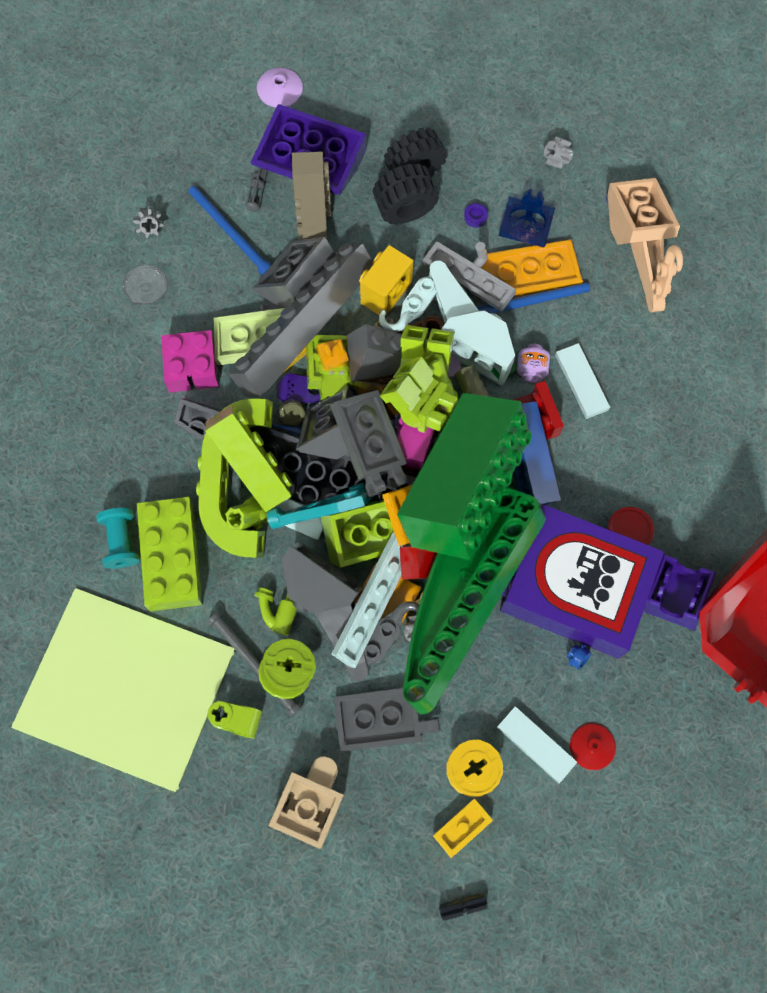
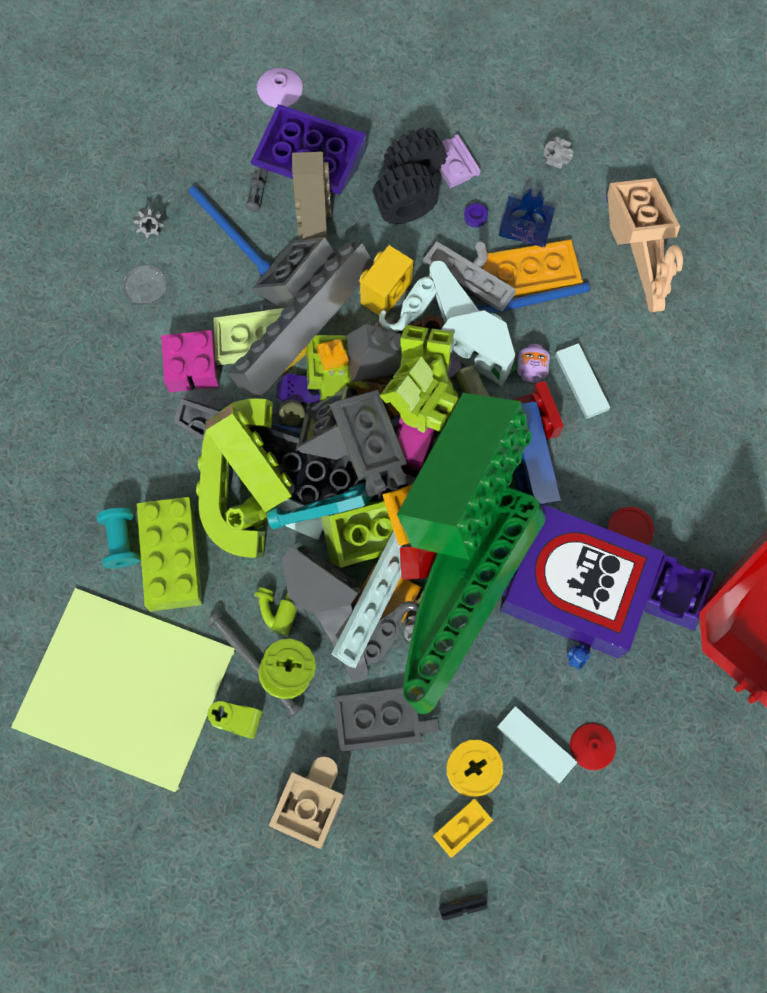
(459, 164): none -> lavender plate

